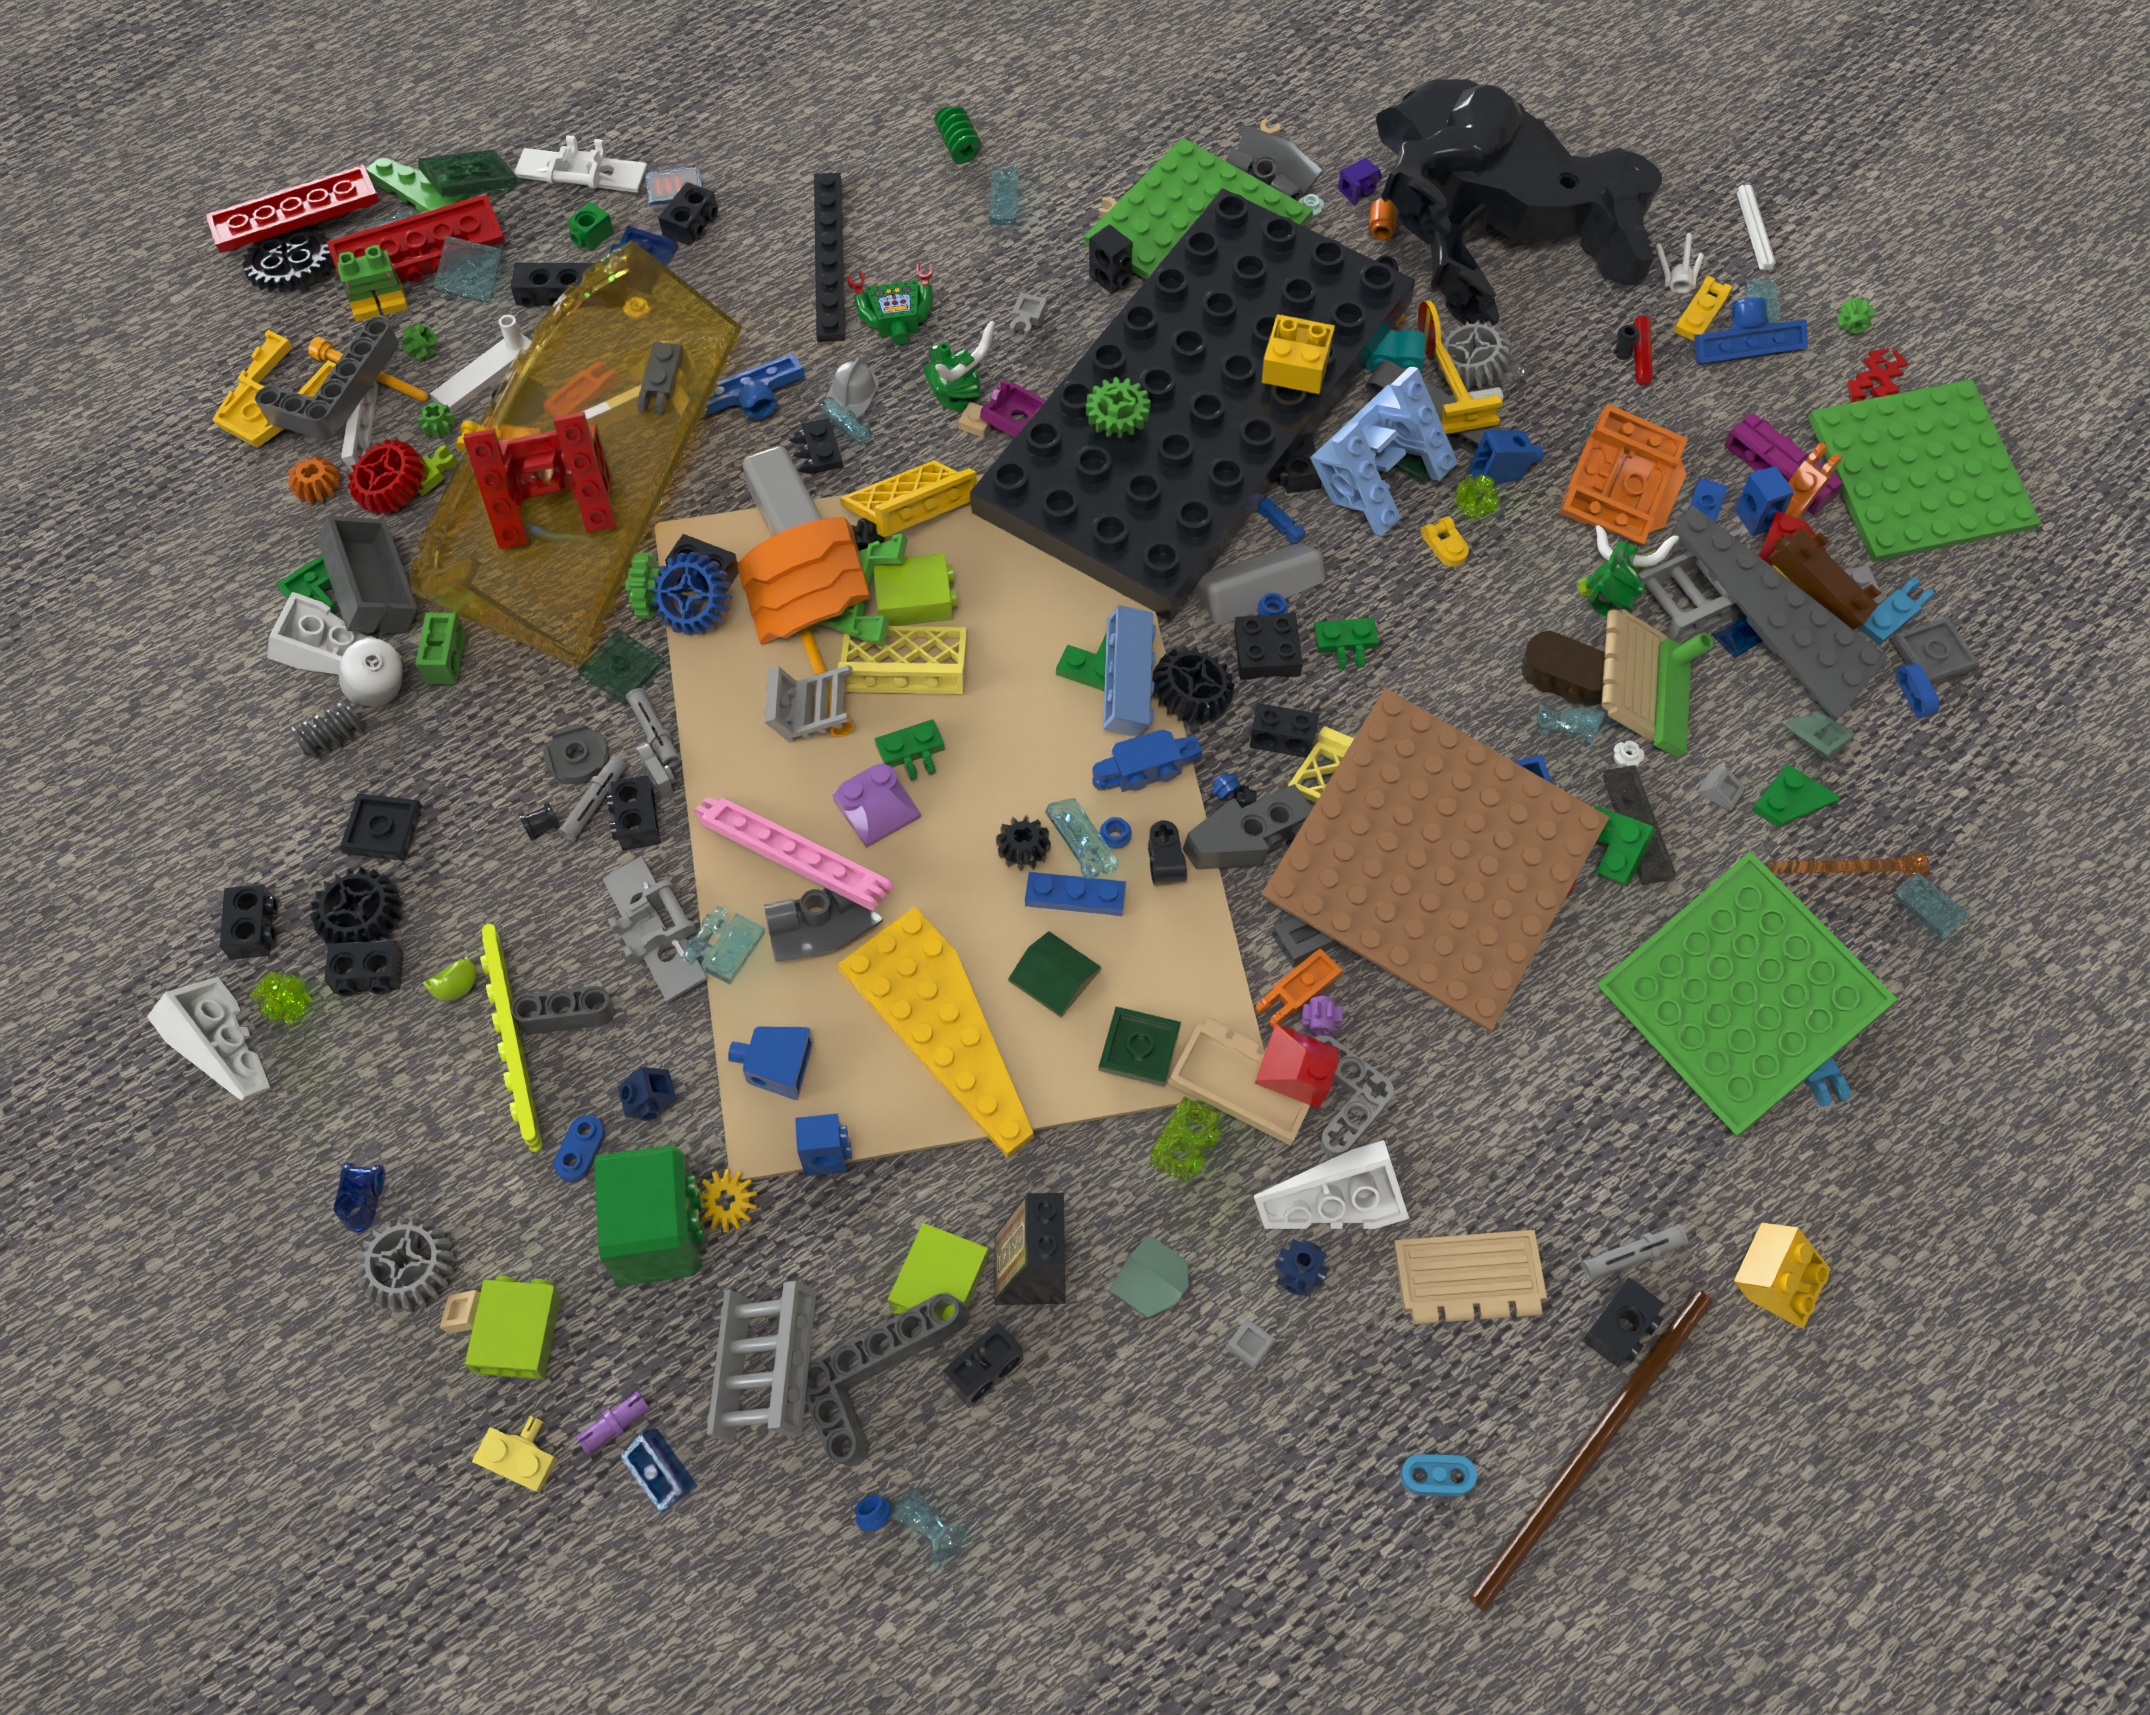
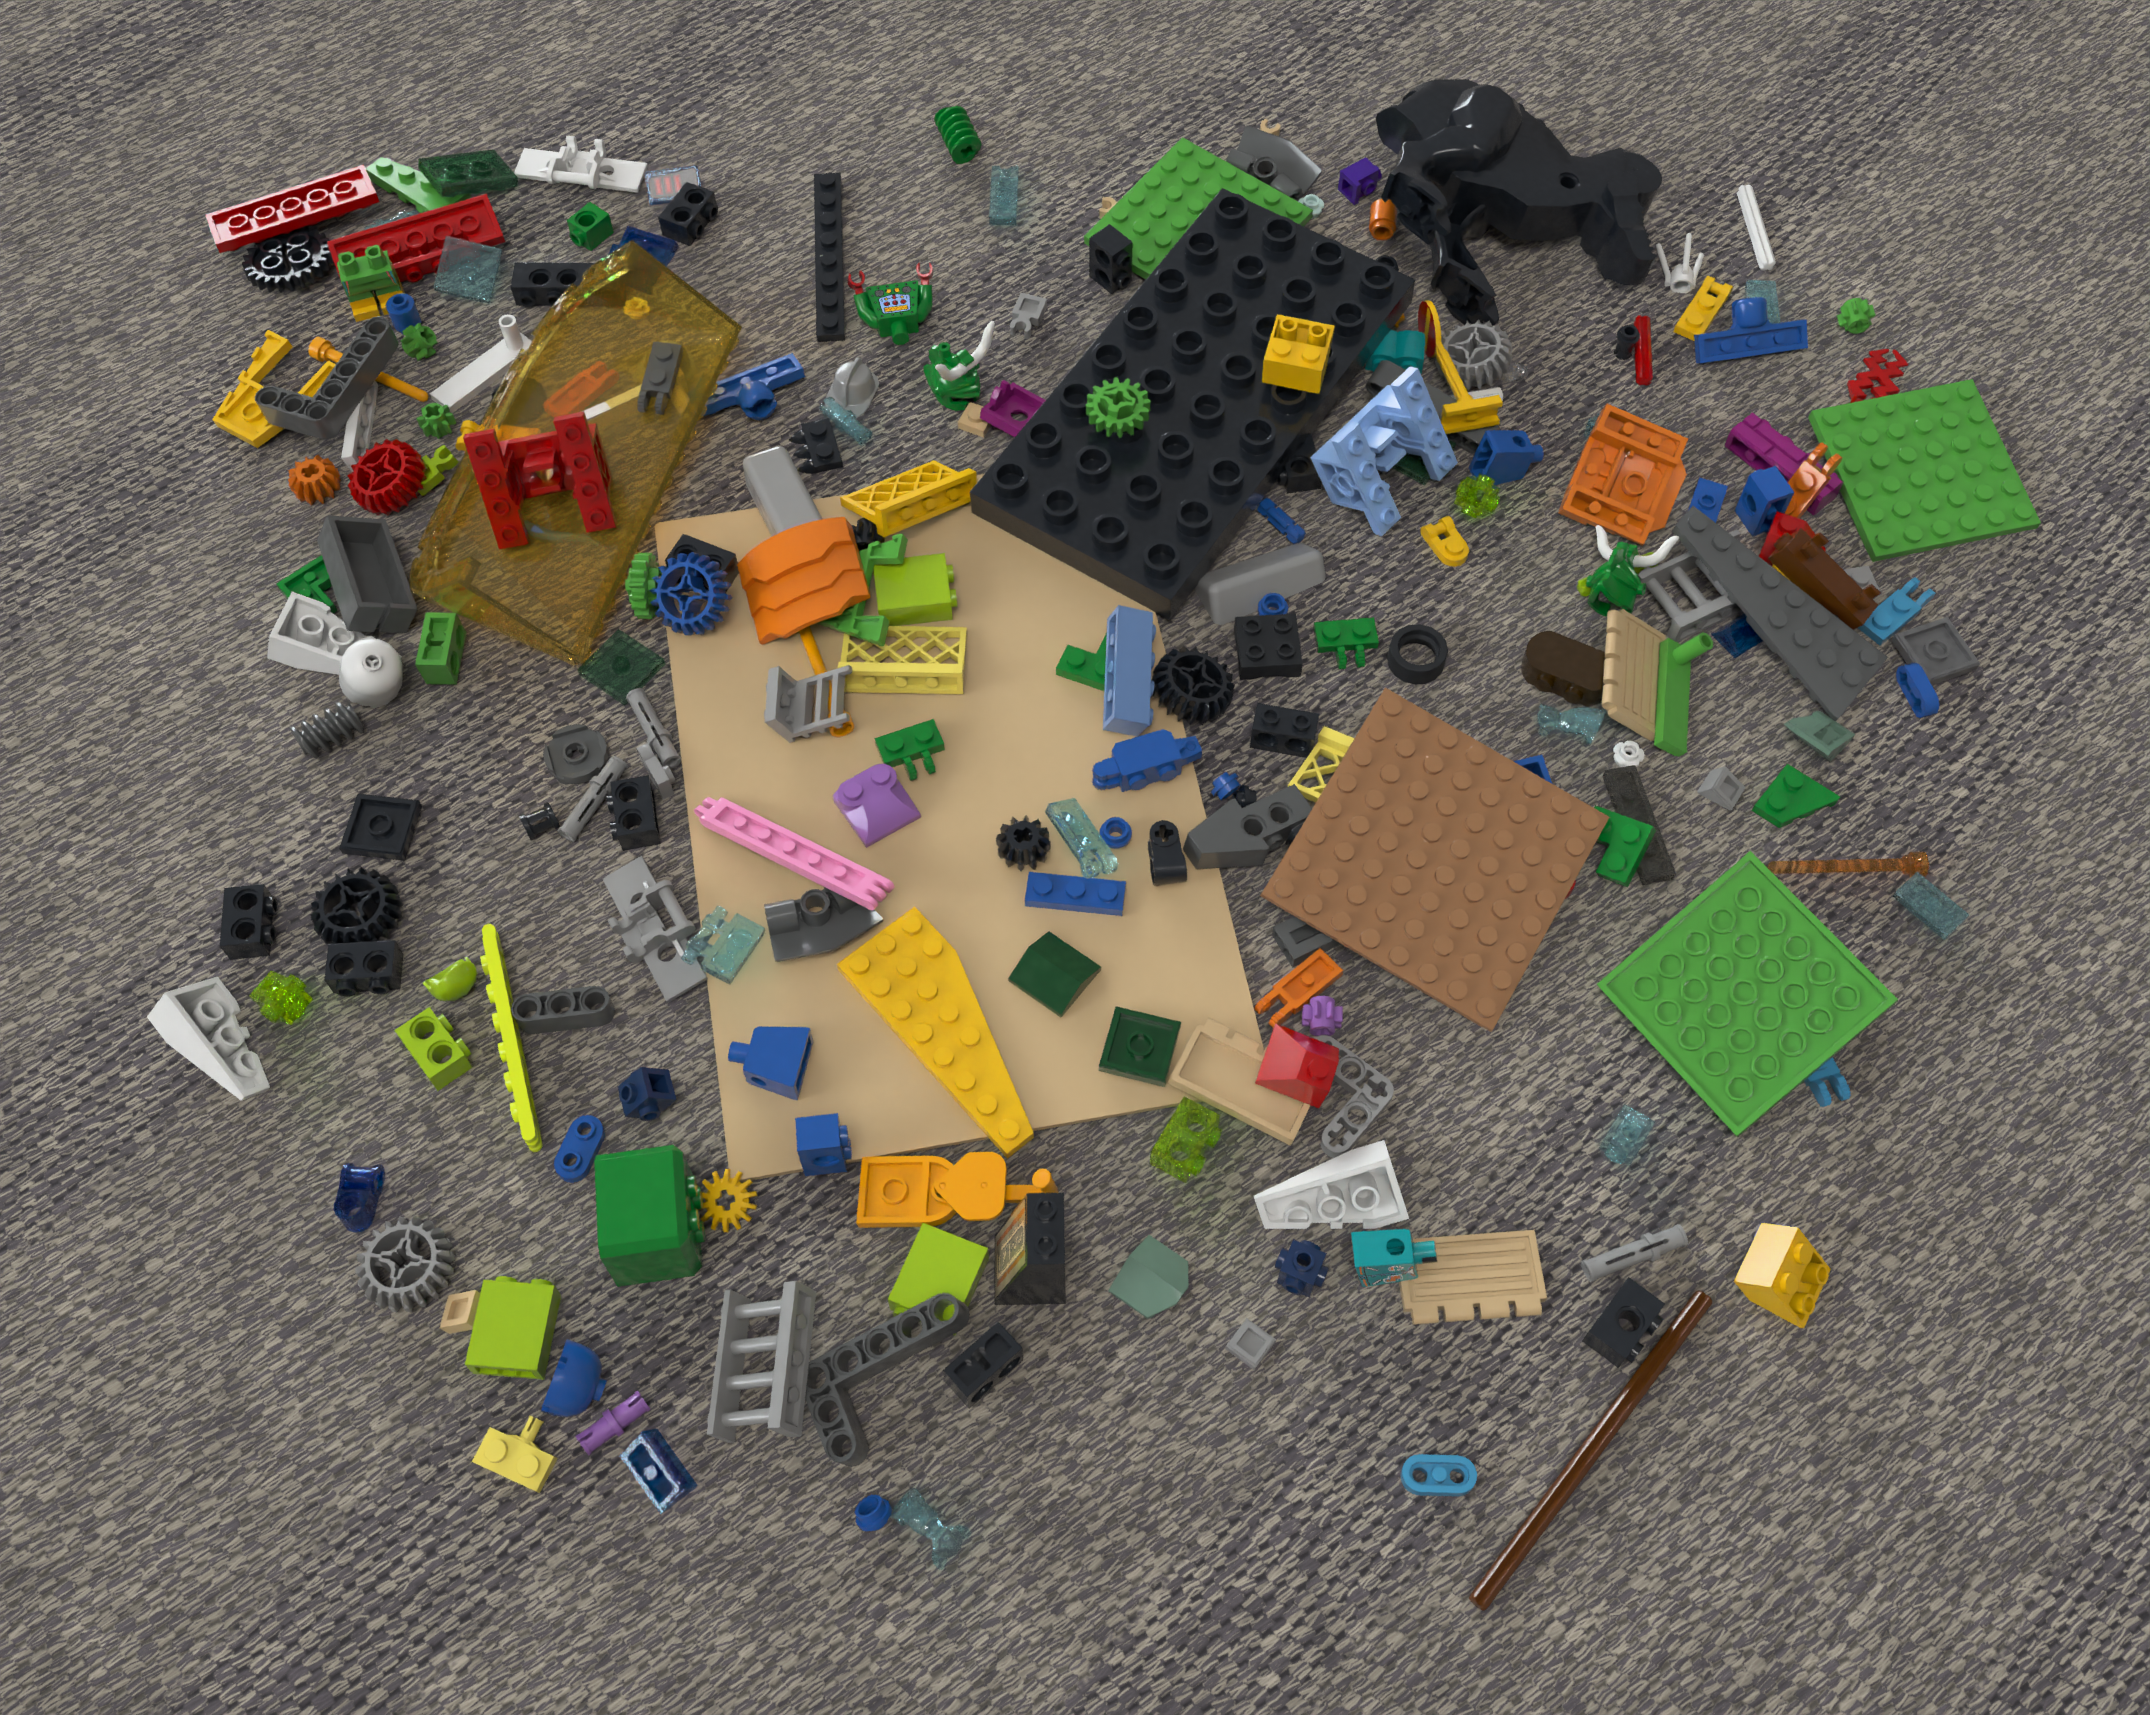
(402, 311): none -> blue brick
(433, 1049): none -> lime brick
(574, 1381): none -> blue cylinder
(905, 1189): none -> light orange plate
(1389, 1256): none -> teal torso
(1414, 673): none -> black tyre
(1632, 1124): none -> clear light blue brick

